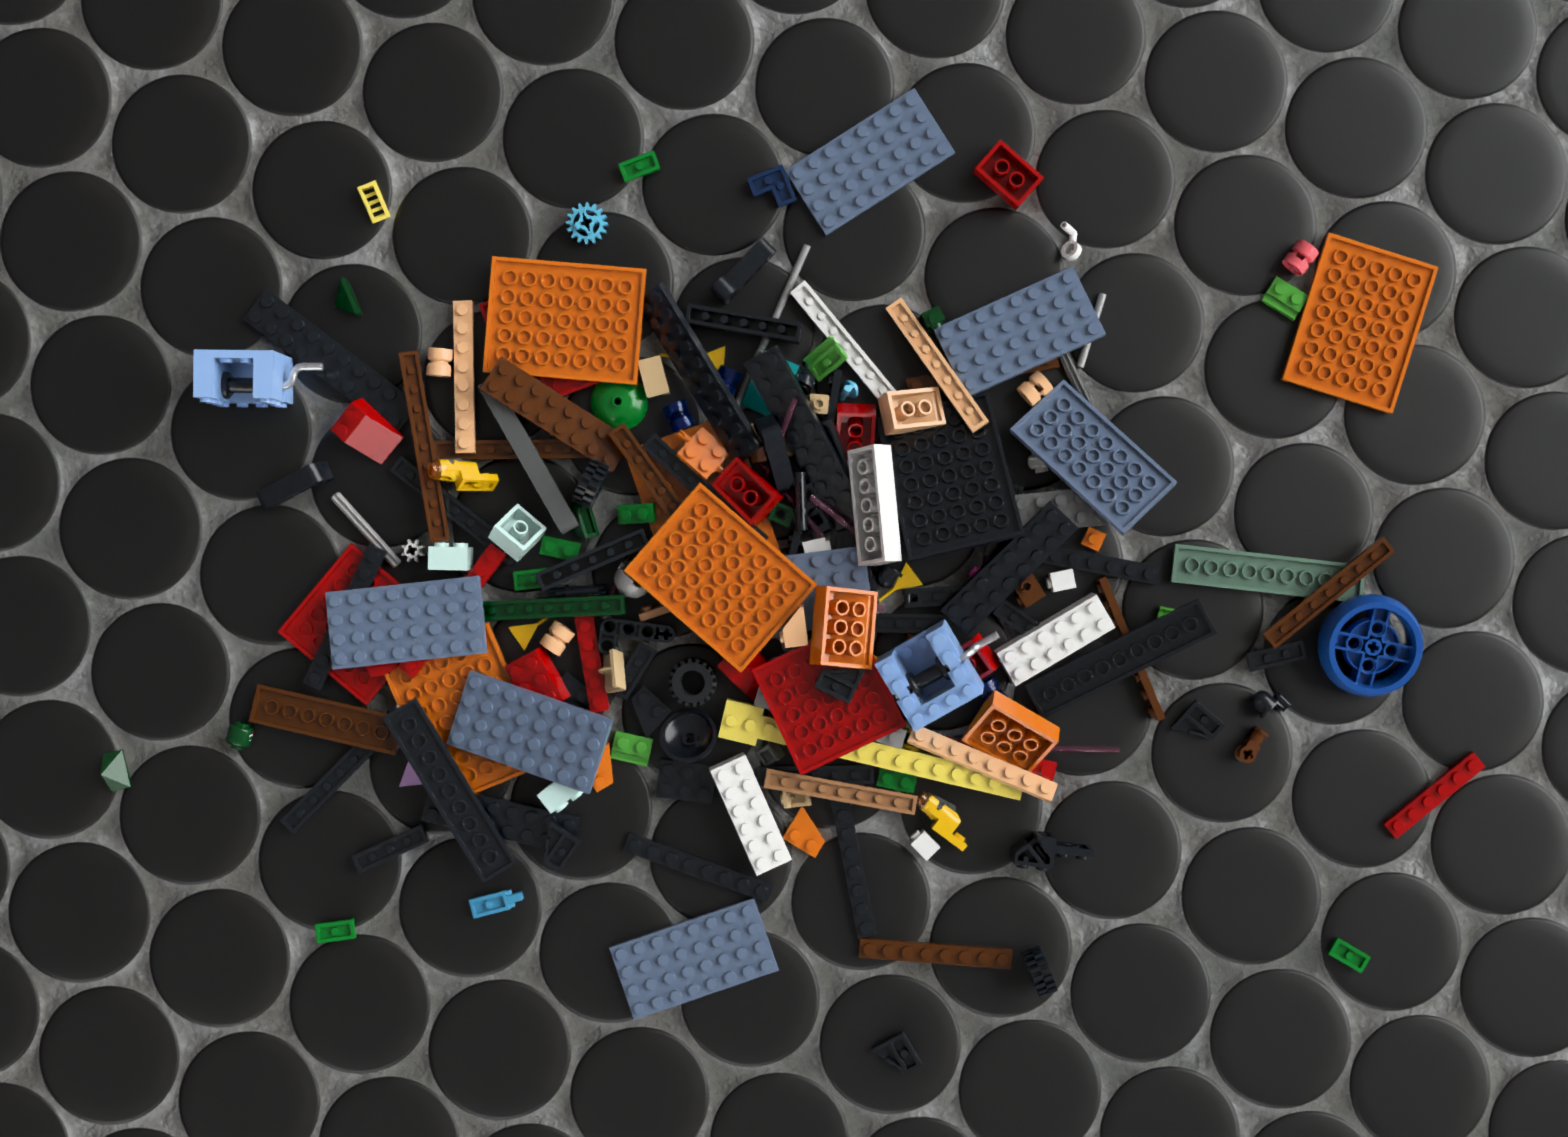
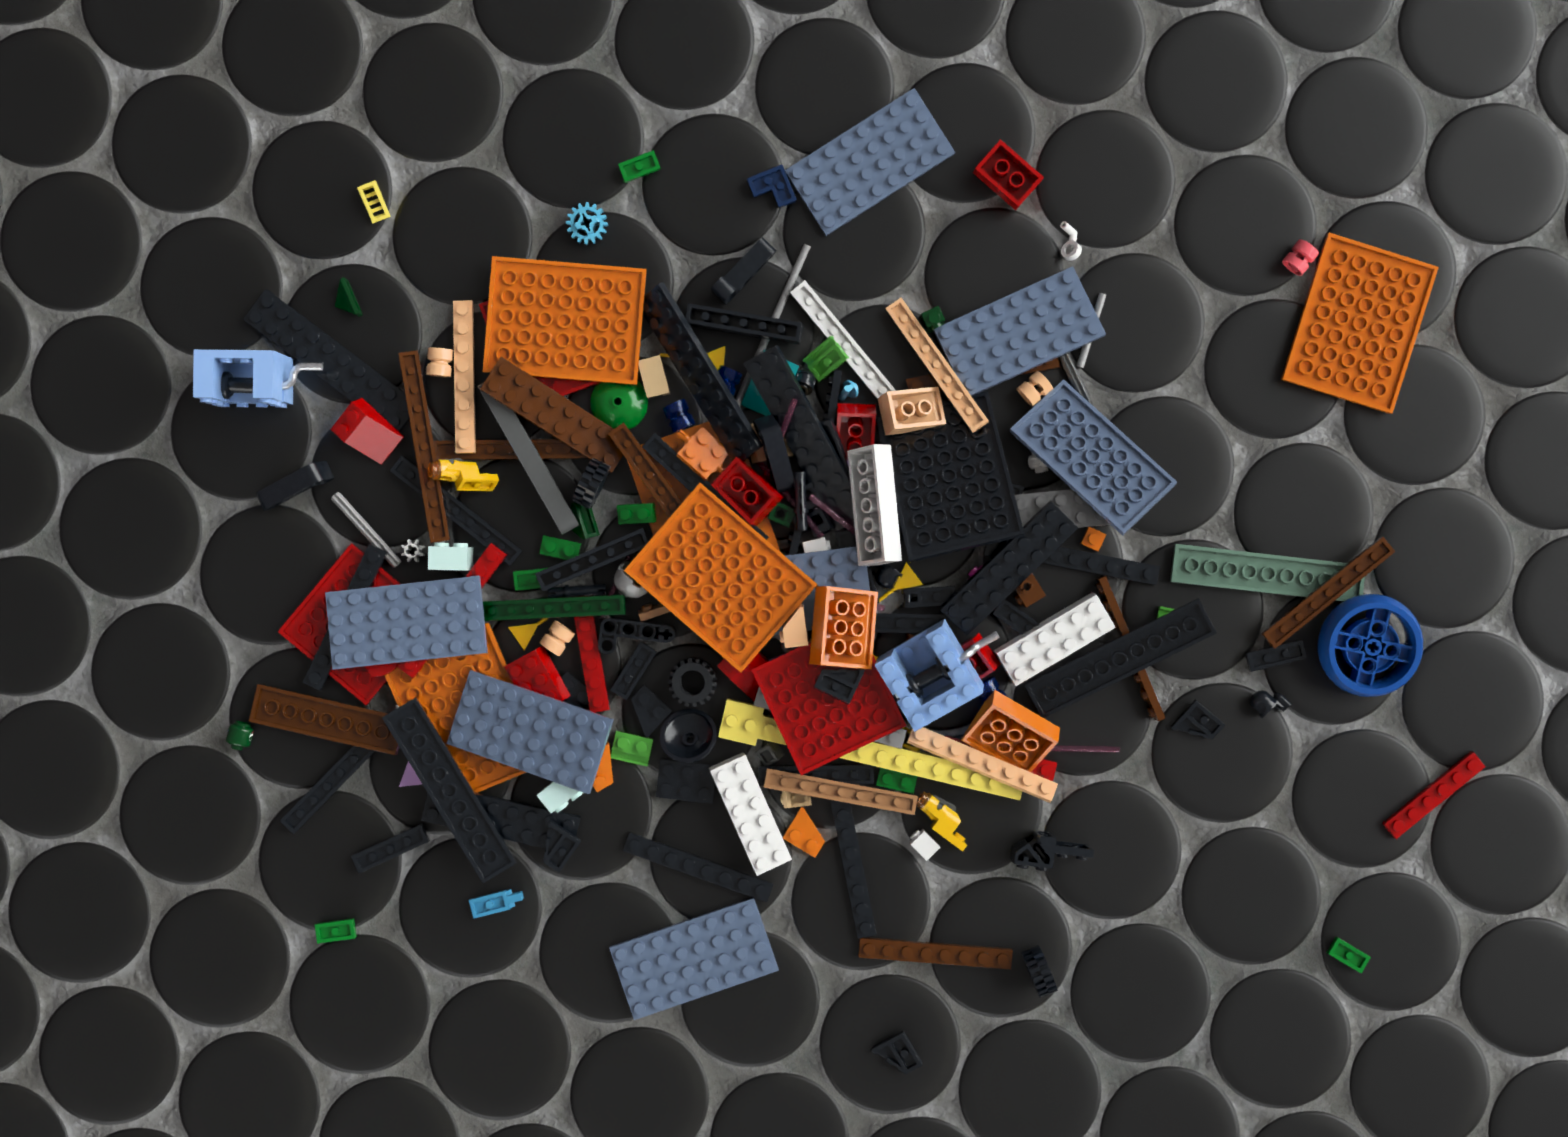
(115, 770): slope -> none
(517, 532): light aqua brick -> none
(613, 671): tan panel -> none
(819, 403): tan bracket -> none
(1060, 580): white brick -> none
(1250, 745): reddish brown connector -> none
(1284, 298): bright green plate -> none

